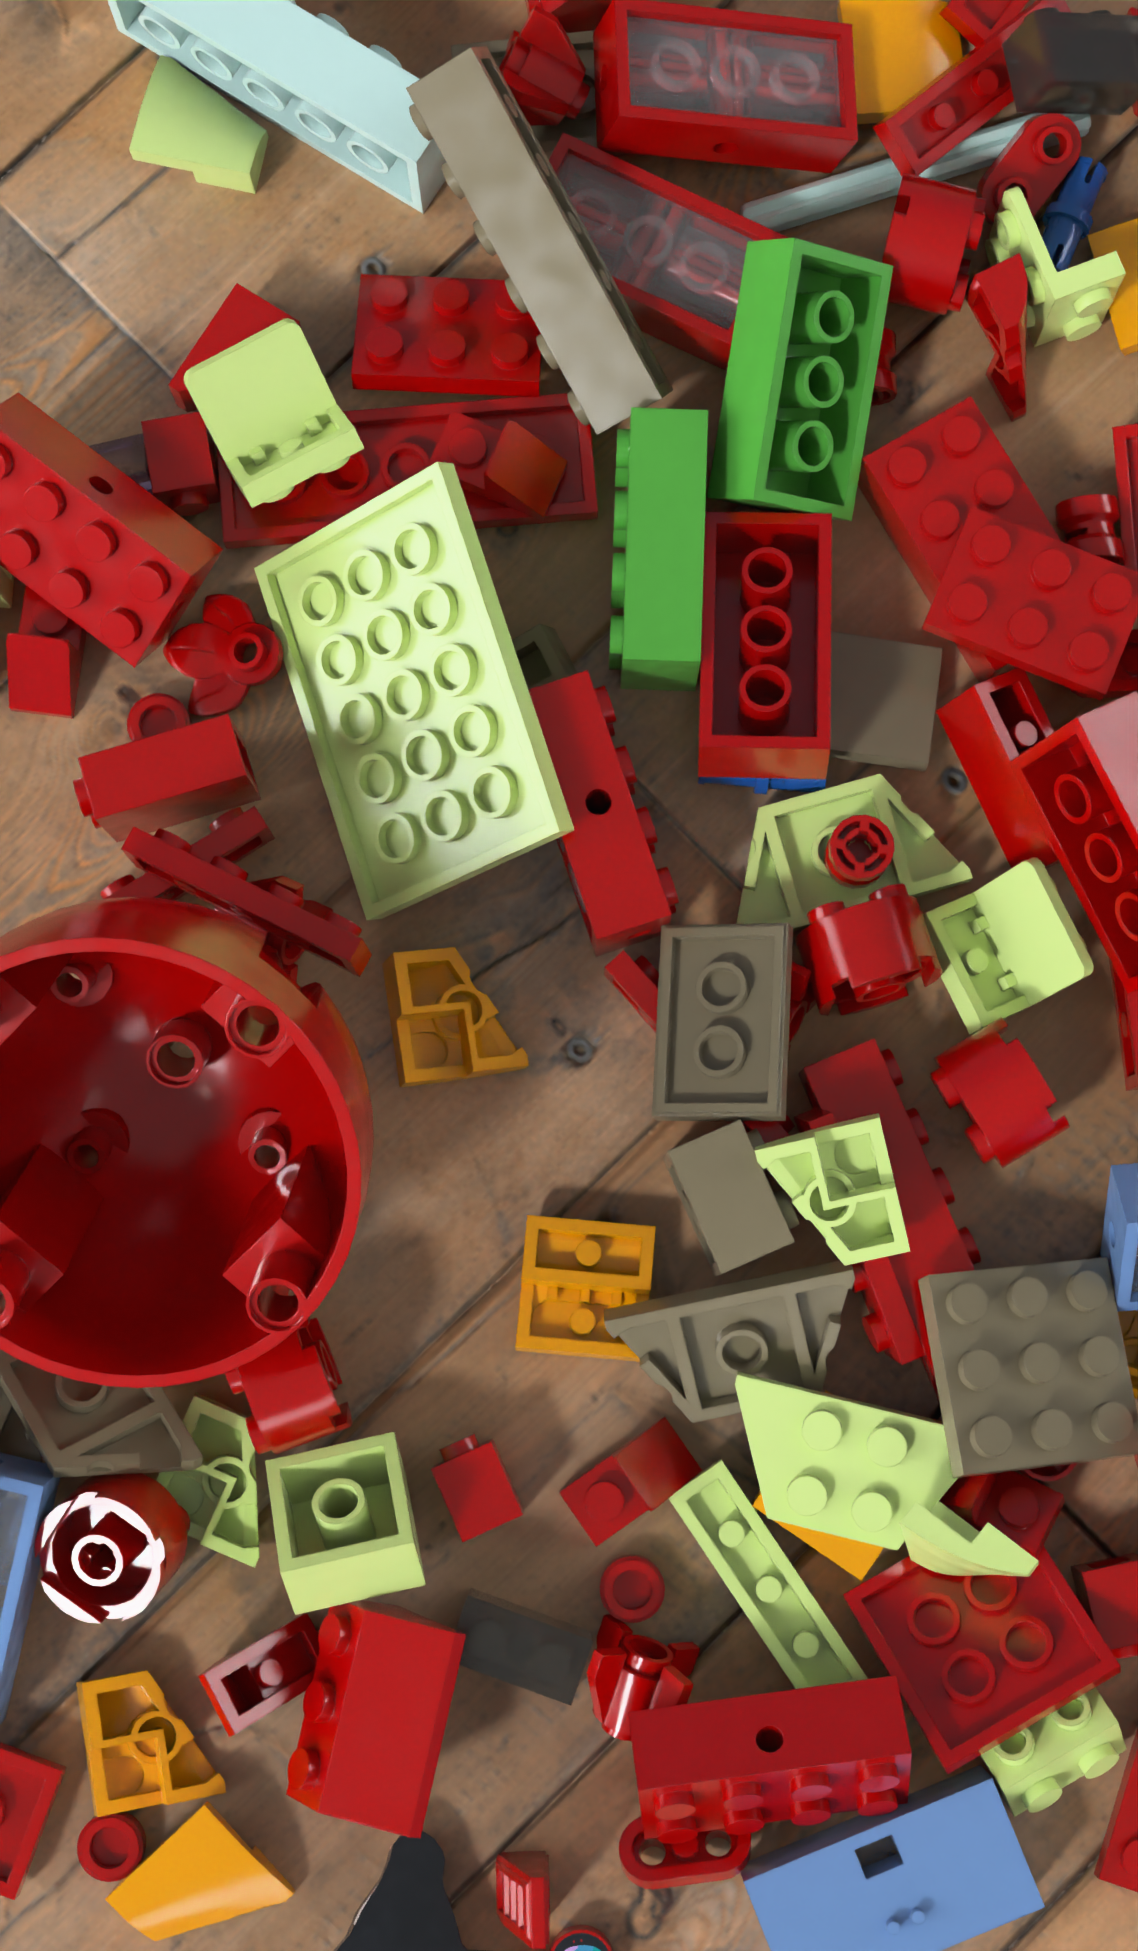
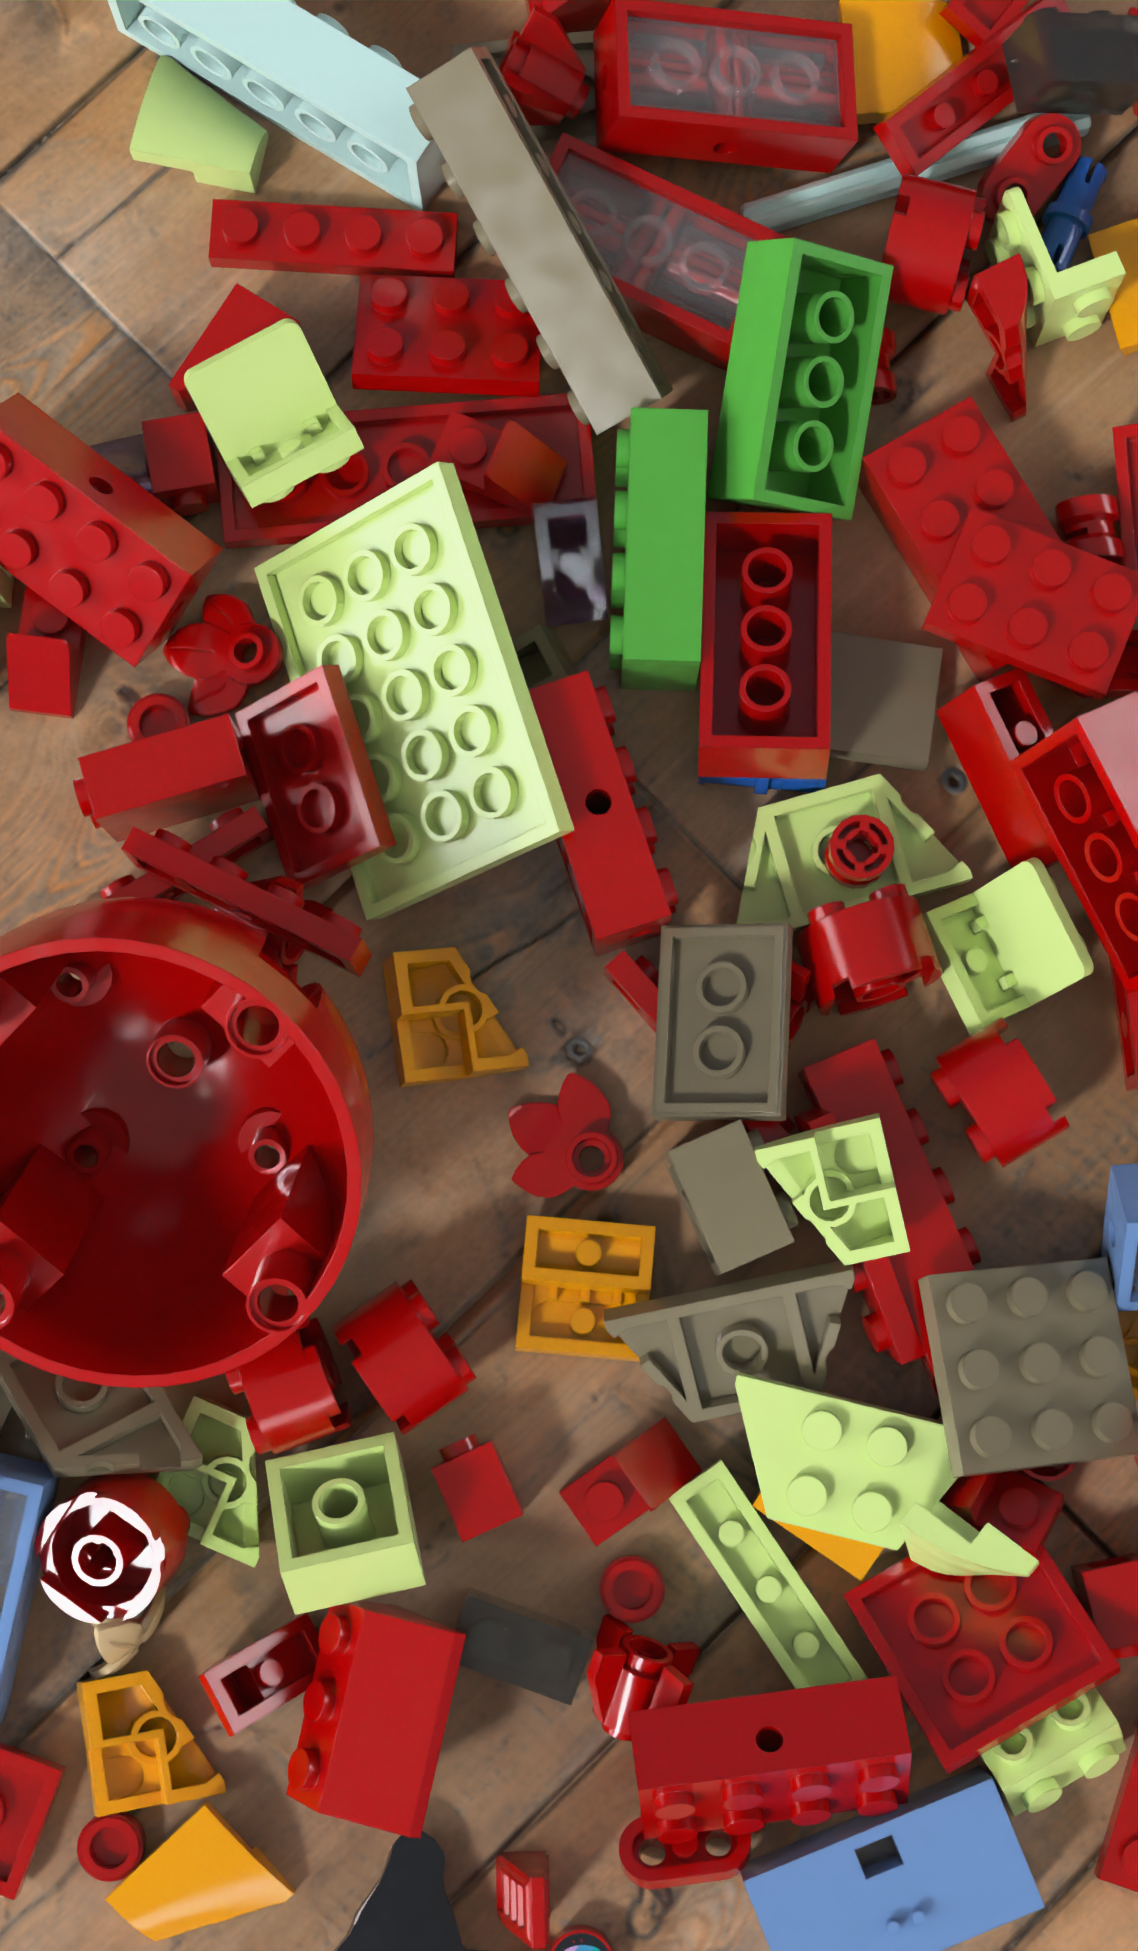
(120, 1639): none -> tan plant
(315, 777): none -> red plate
(332, 239): none -> red plate
(401, 1357): none -> red brick
(559, 1134): none -> red plate
(570, 561): none -> slope

